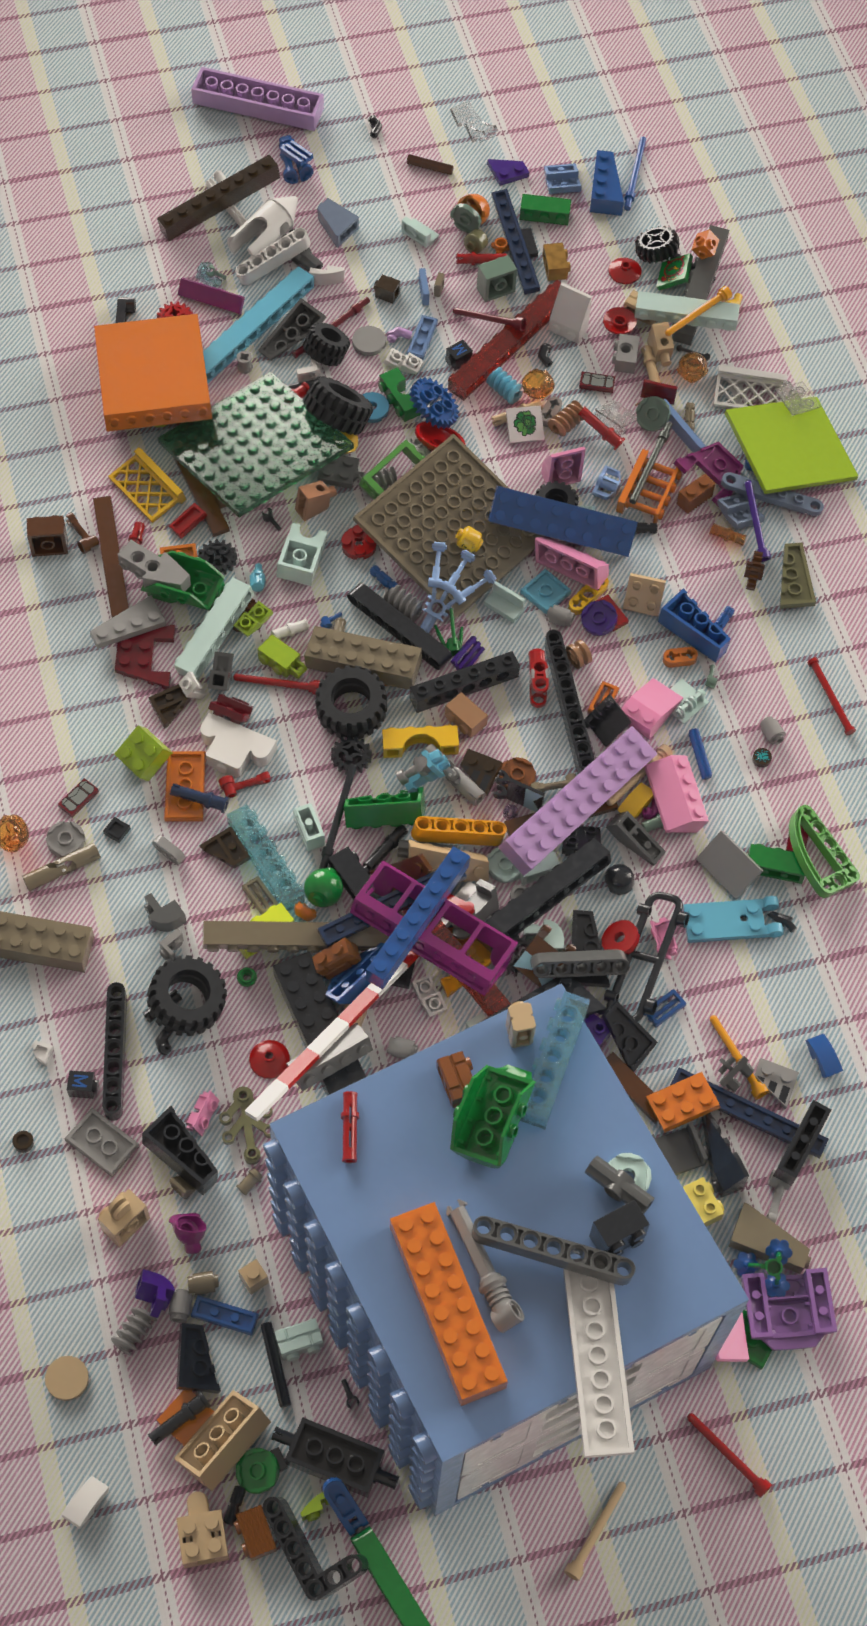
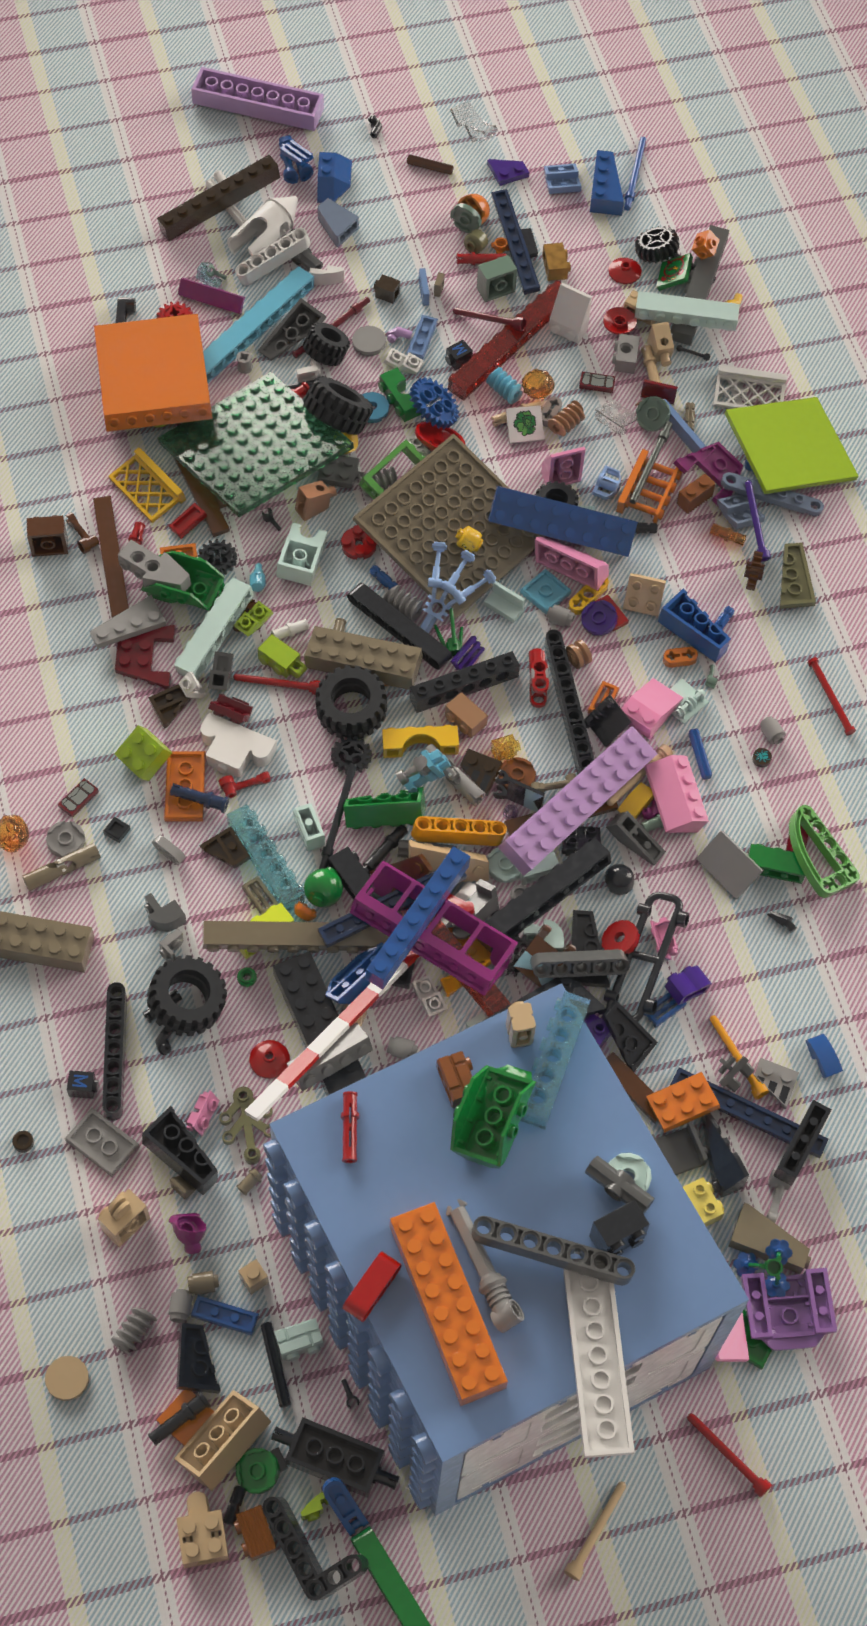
(42, 1052): white tile -> none
(85, 1501): white slope -> none
(155, 1290): dark purple brick -> none
(326, 622): blue hand -> none
(333, 176): none -> blue wedge
(336, 958): dark orange brick -> none
(372, 1286): none -> red beam
(418, 231): light aqua panel -> none
(505, 747): none -> clear yellow brick
(543, 354): black arm -> none
(545, 209): green brick -> none
(608, 434): red pin -> none
(687, 984): none -> dark purple brick
(692, 367): clear orange hair -> none
(722, 920): medium azure hinge -> none
(723, 295): light orange piece -> none
(797, 397): clear hinge -> none

